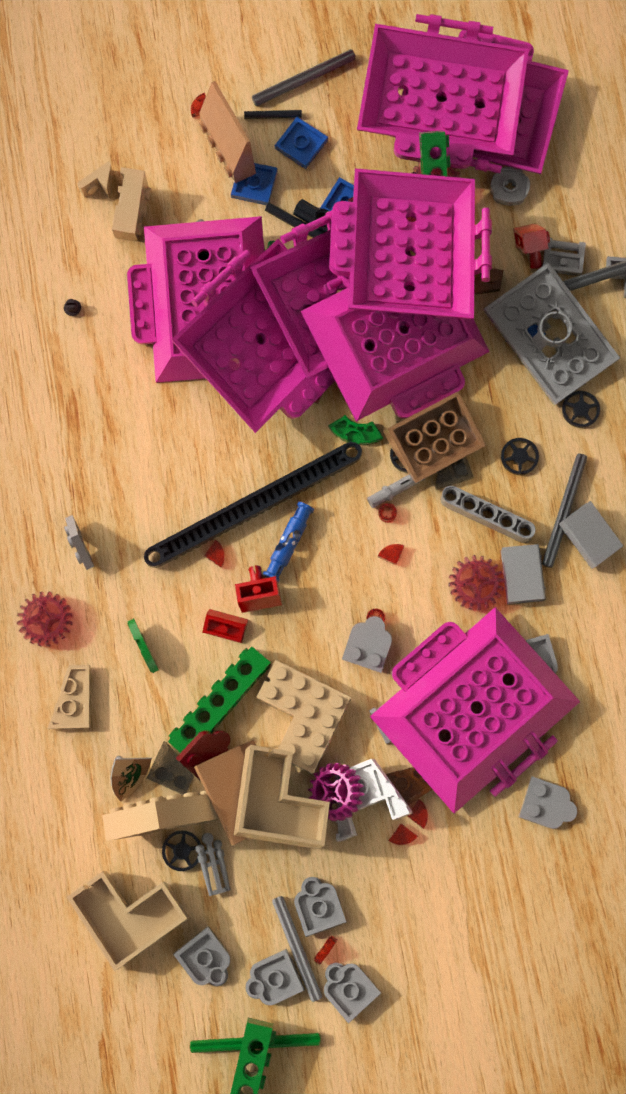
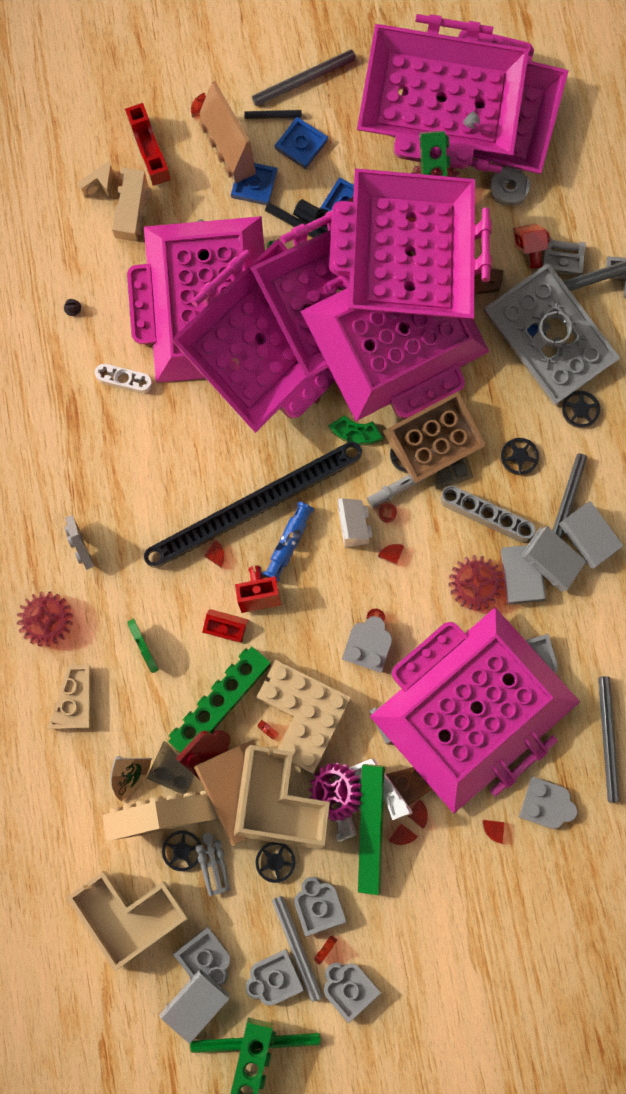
(128, 385): none -> white beam
(147, 144): none -> red arch
(194, 1006): none -> light grey piece
(268, 730): none -> clear red tile
(275, 862): none -> black wheel
(353, 522): none -> white slope
(371, 829): none -> green tile
(471, 119): none -> light grey hinge
(494, 830): none -> clear red tile
(553, 558): none -> light grey piece
(609, 743): none -> dark grey axle

